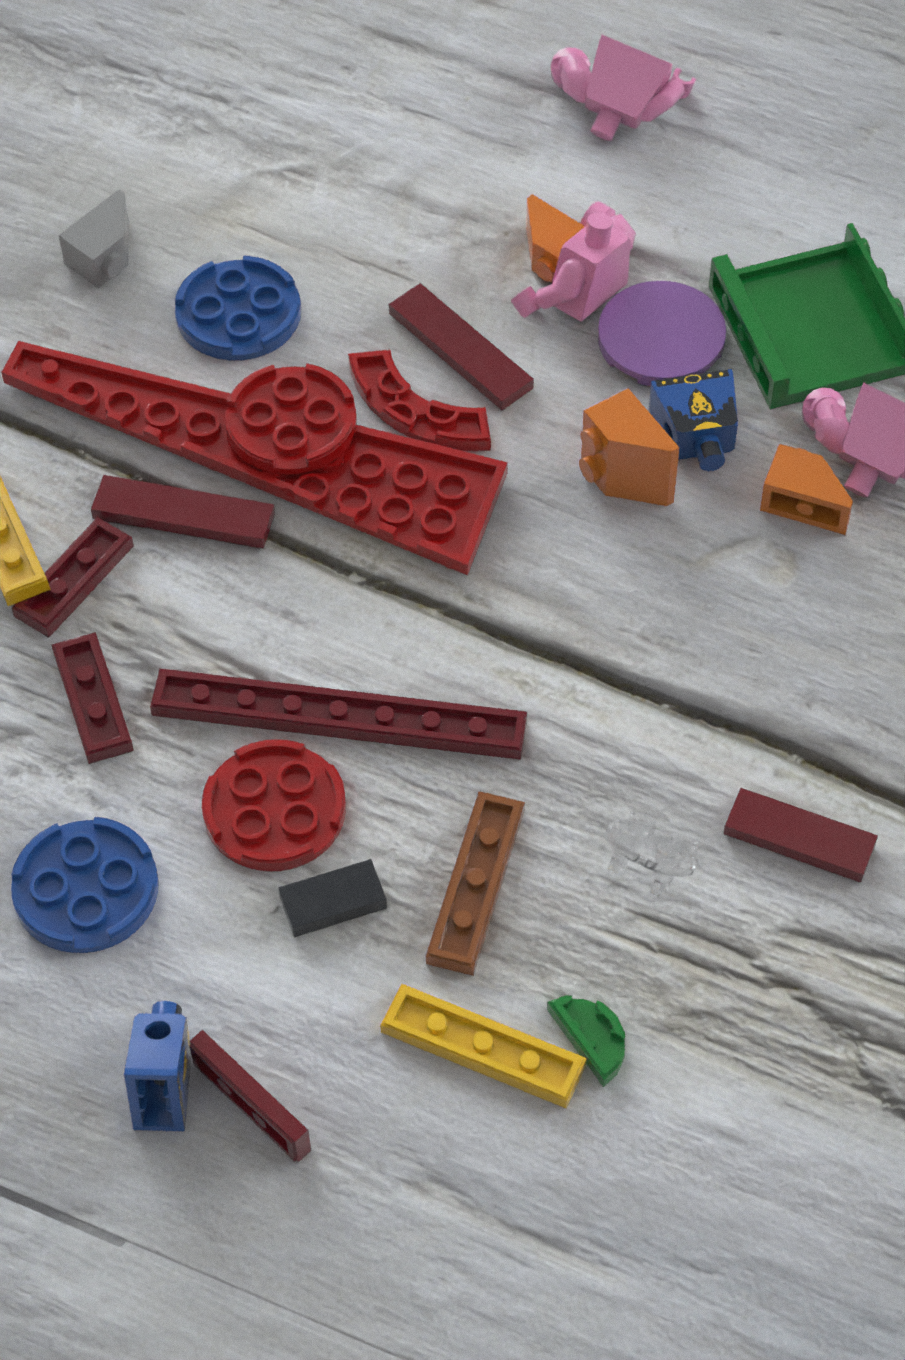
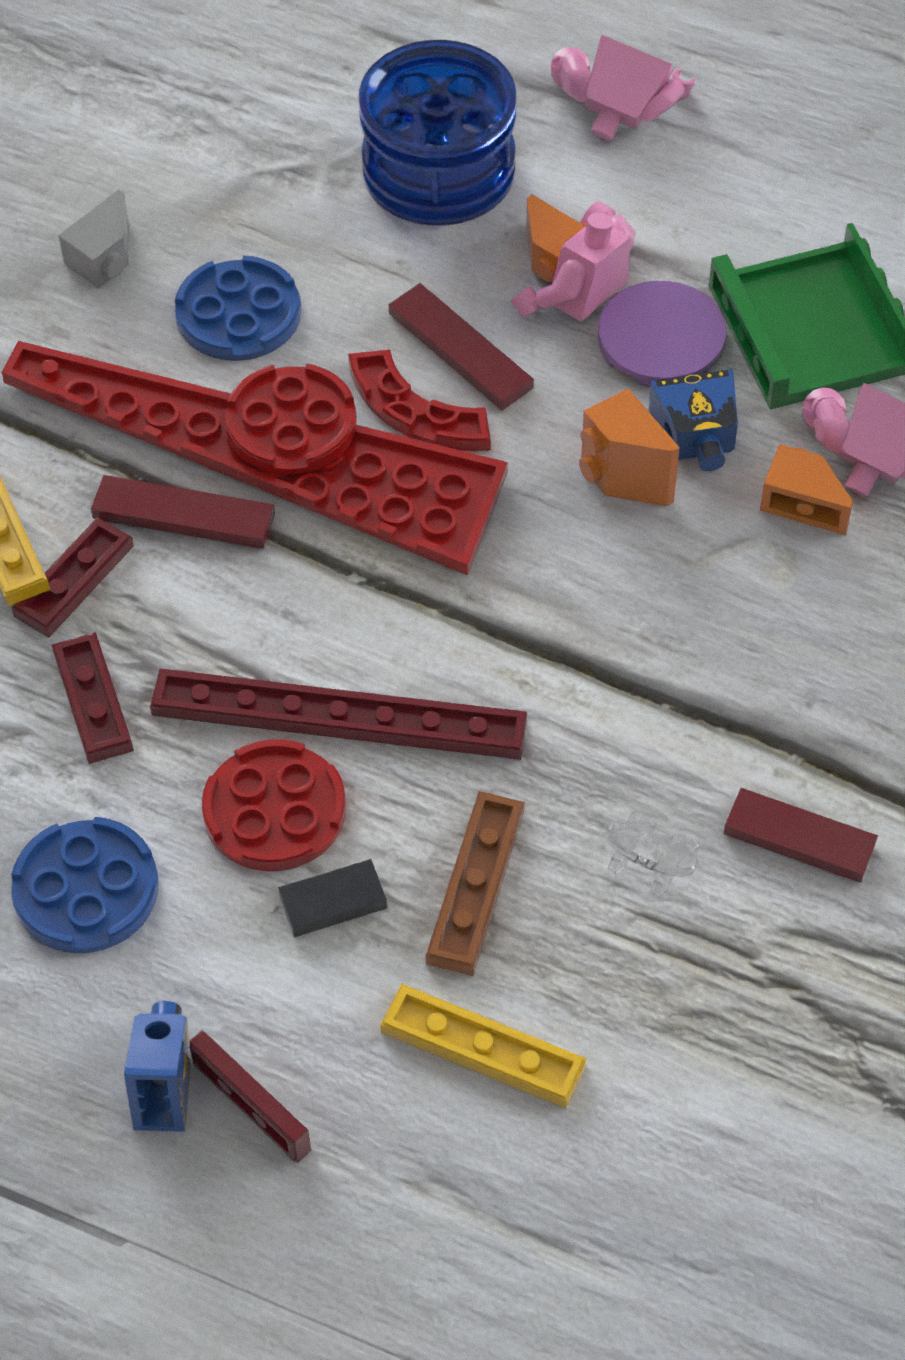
(437, 91): none -> clear blue wheel
(593, 1033): green tile -> none

